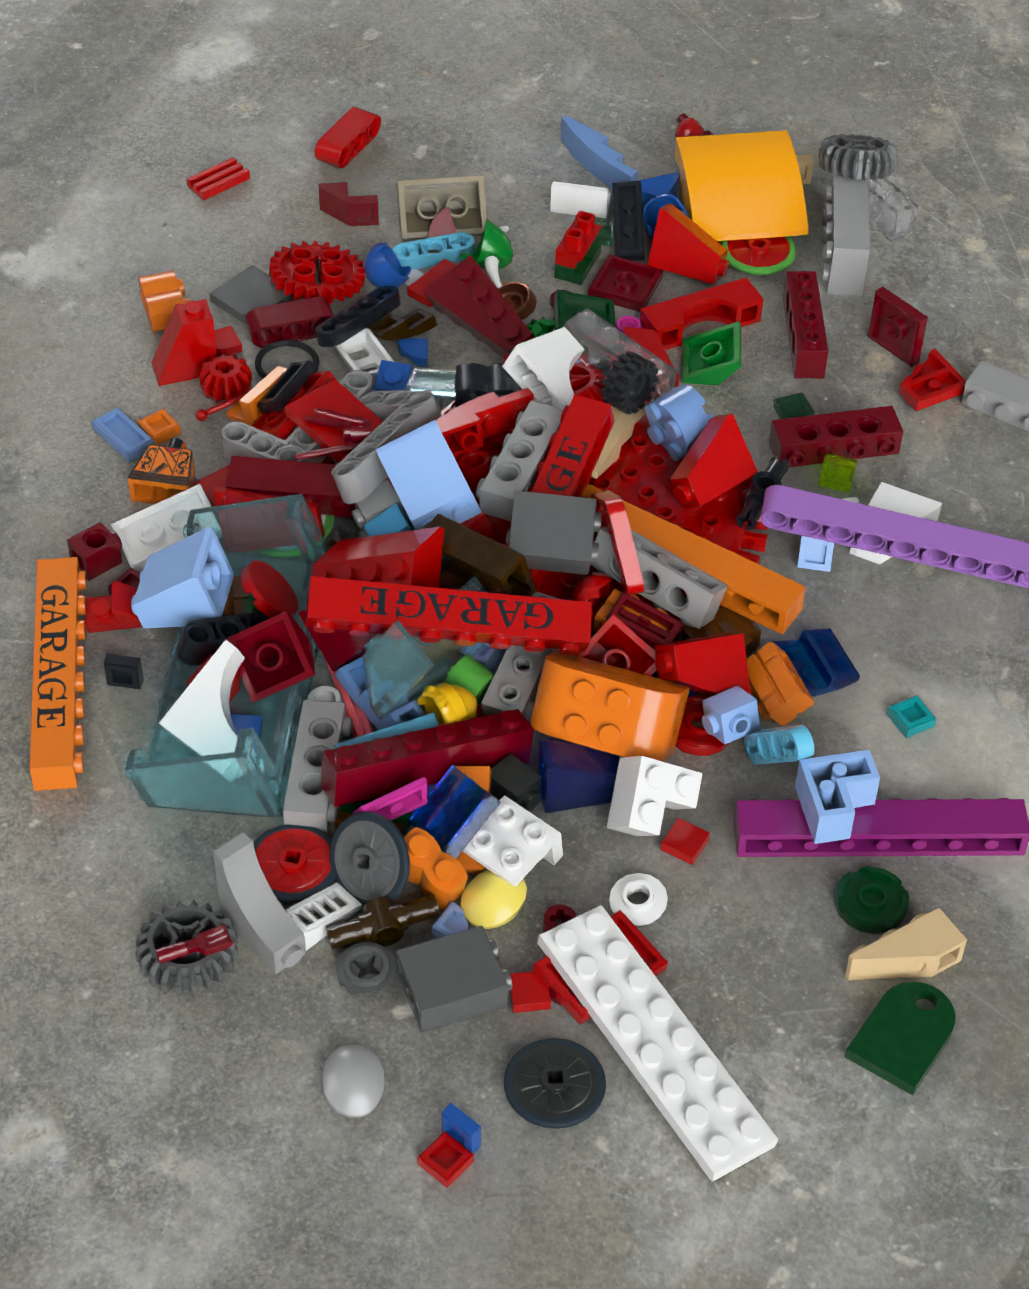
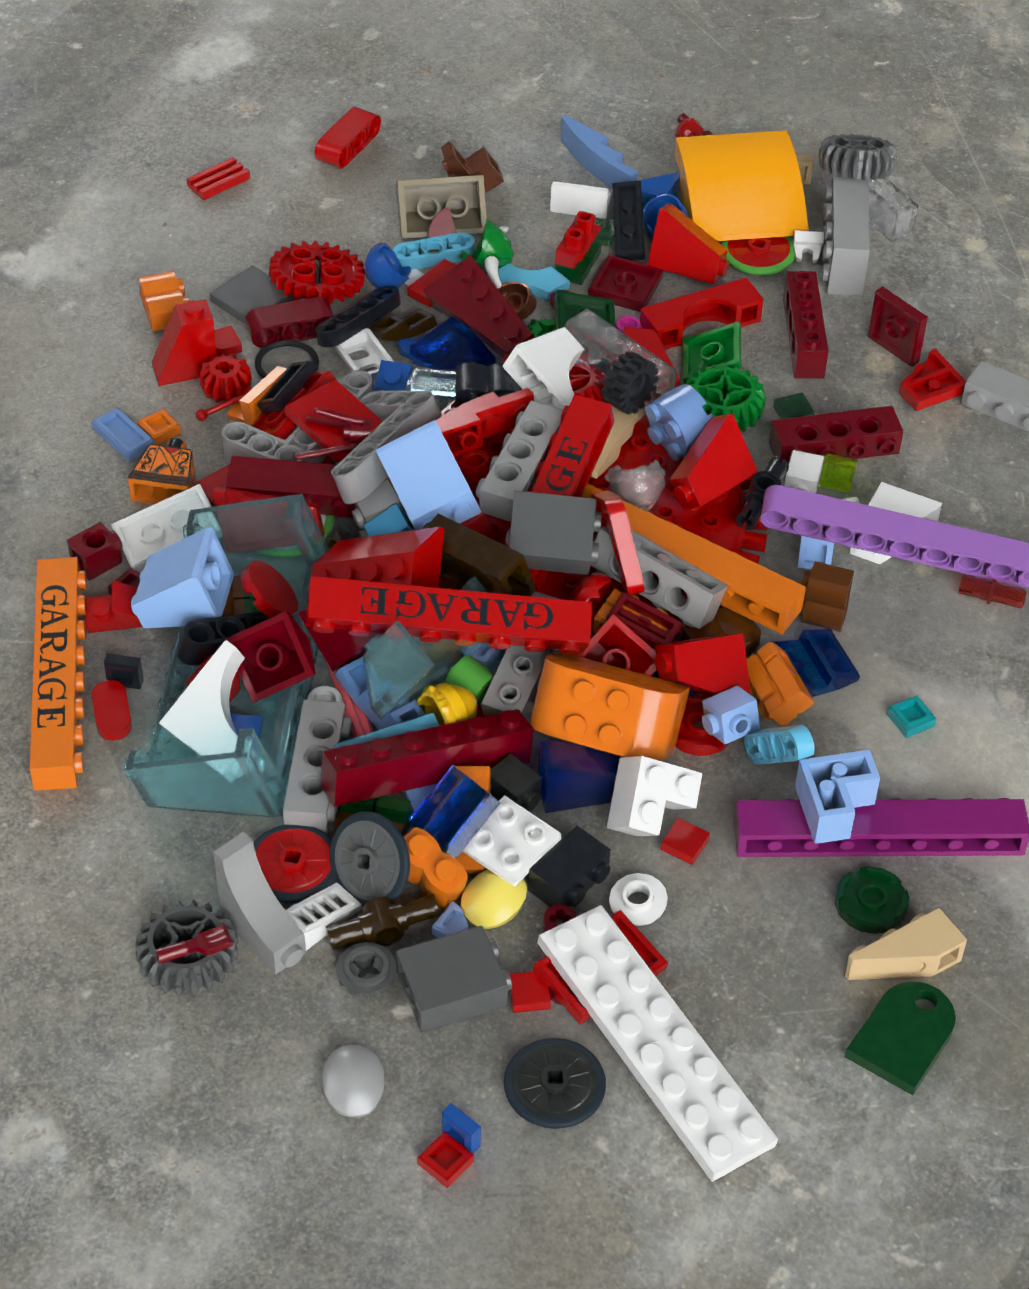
(111, 710): none -> red tile
(348, 209): dark red slope -> none
(399, 801): dark pink slope -> none
(451, 346): none -> clear blue slope
(476, 164): none -> copper brick
(541, 282): none -> medium azure tile
(569, 869): none -> black brick
(638, 485): none -> clear hair
(729, 392): none -> green gear
(804, 471): none -> white brick
(808, 242): none -> white tile
(826, 595): none -> reddish brown brick
(992, 591): none -> clear red axle

